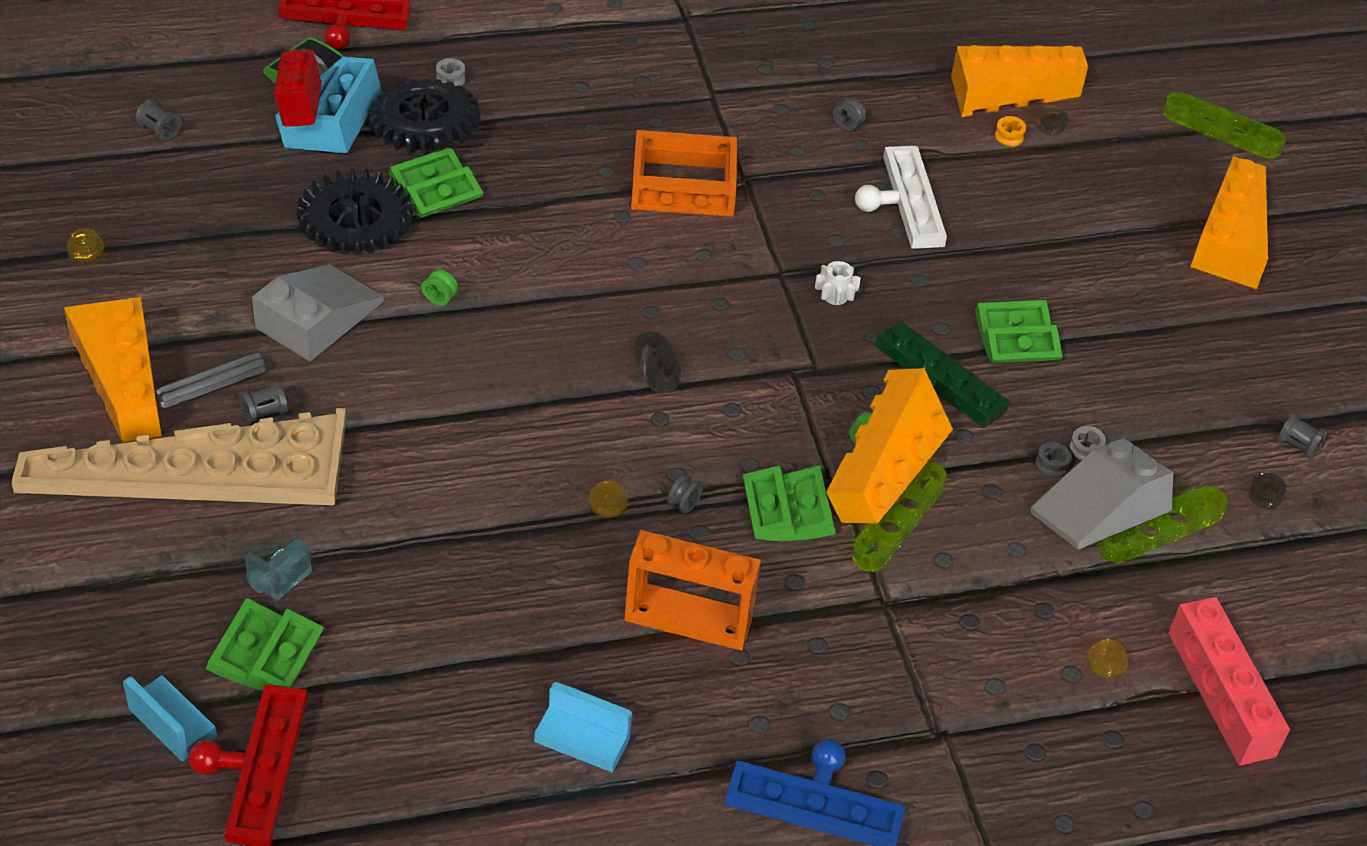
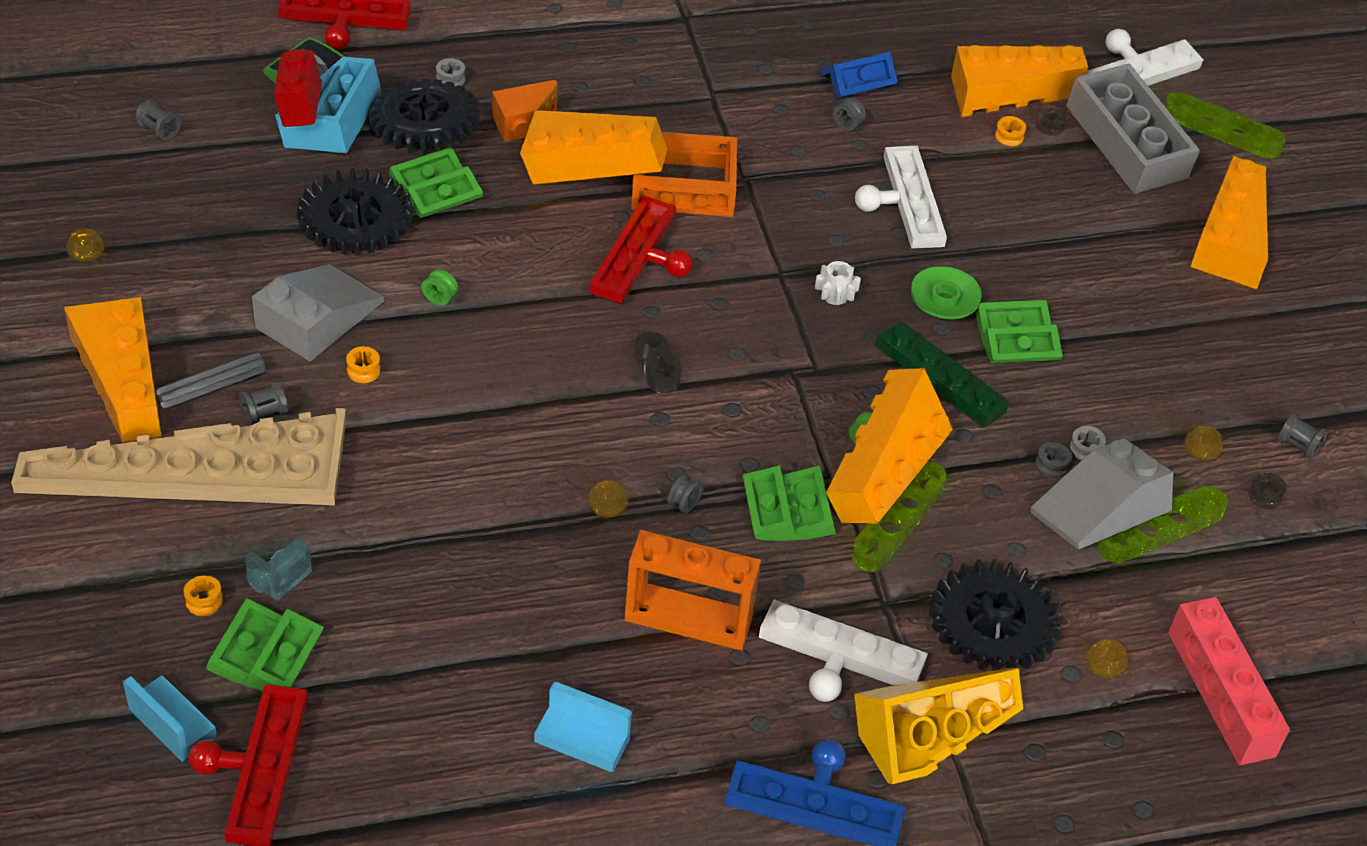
(207, 605): none -> light orange bush
(363, 373): none -> light orange bush
(516, 106): none -> orange slope
(591, 146): none -> light orange wedge
(635, 248): none -> red plate
(840, 647): none -> white plate
(861, 74): none -> blue panel
(926, 721): none -> yellow wedge
(946, 292): none -> bright green dish
(994, 615): none -> black gear
(1132, 128): none -> light grey brick
(1154, 64): none -> white plate
(1204, 443): none -> clear yellow plate

